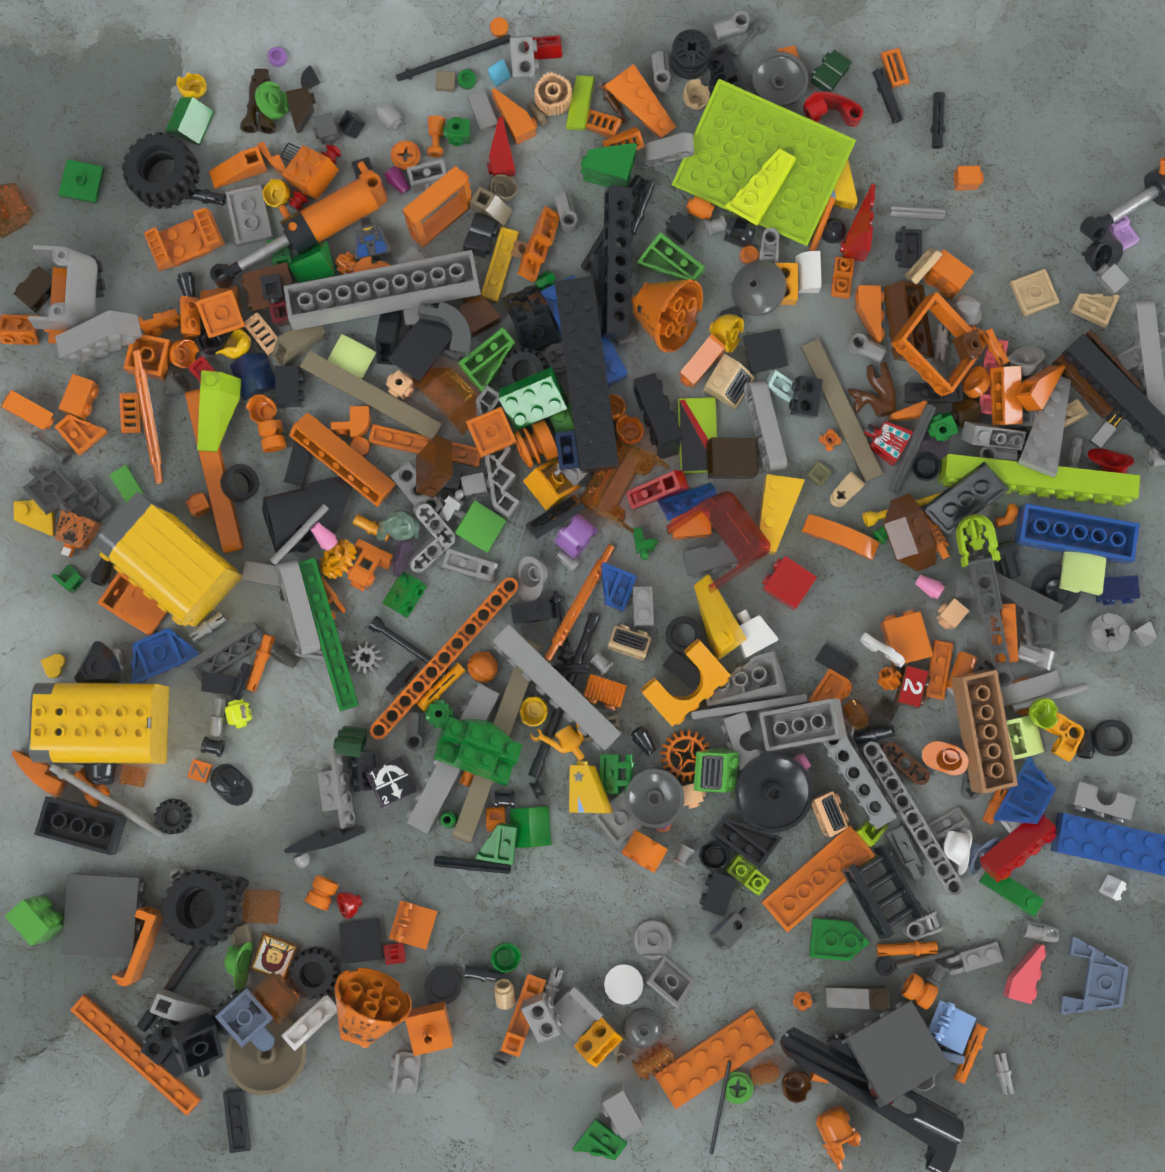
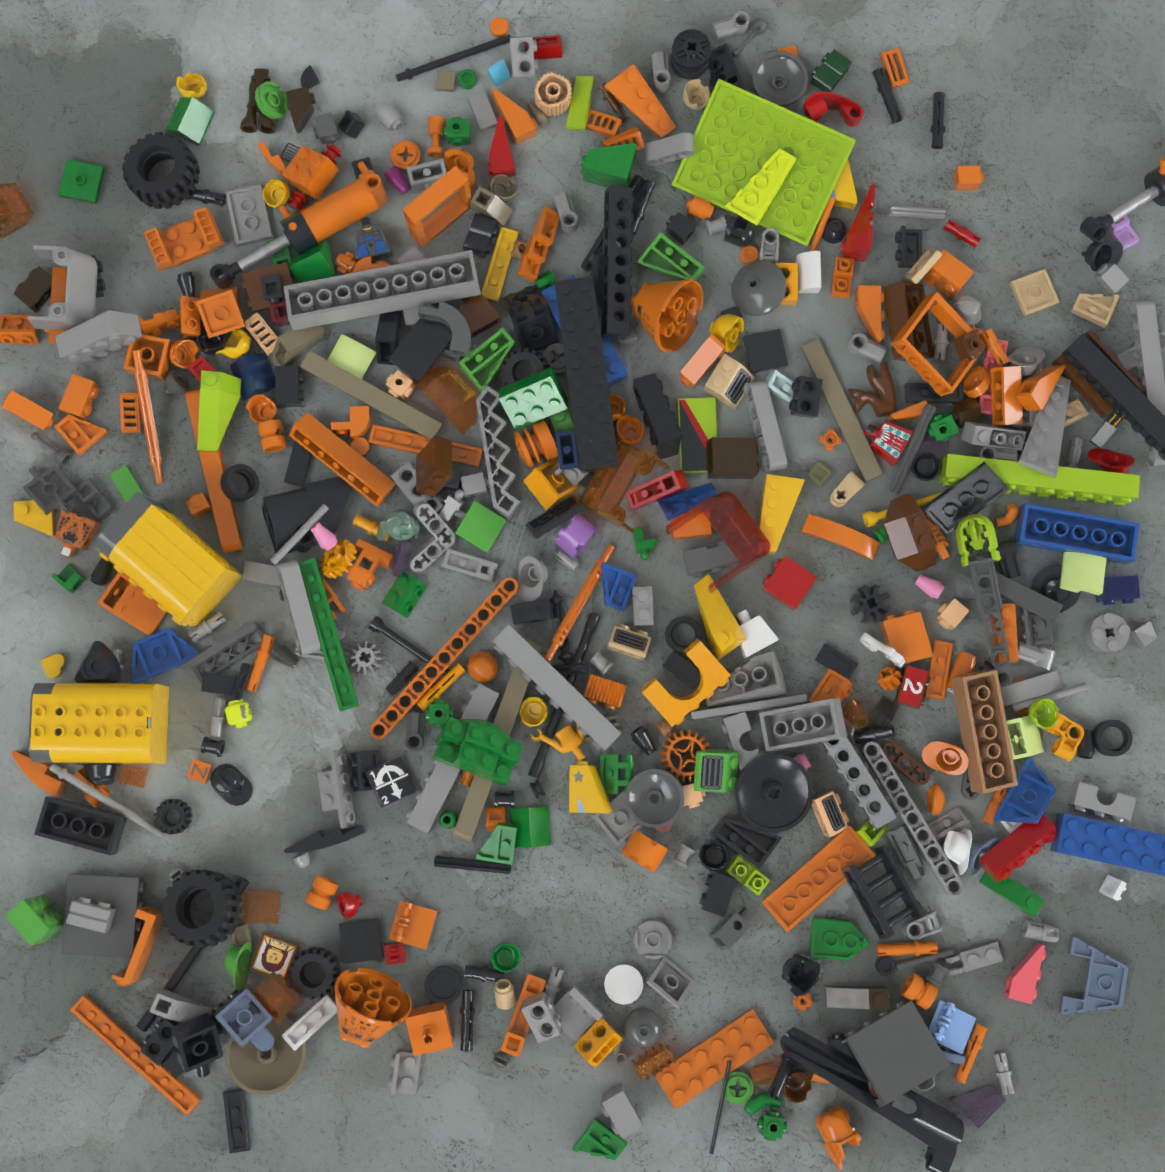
(91, 915): none -> light grey brick
(238, 167): orange slope -> none
(277, 56): medium lavender tile -> none
(350, 741): dark green brick -> none
(462, 160): none -> orange piece
(467, 1020): none -> black pin
(491, 432): orange plate -> none
(664, 729): none -> medium nougat plate
(760, 1101): none -> green arm
(766, 1120): none -> green brick
(781, 1076): none -> black pin
(800, 974): none -> black helmet
(875, 601): none -> black gear
(935, 799): none -> orange hat
(962, 233): none -> red pin
(979, 1104): none -> clear purple wing

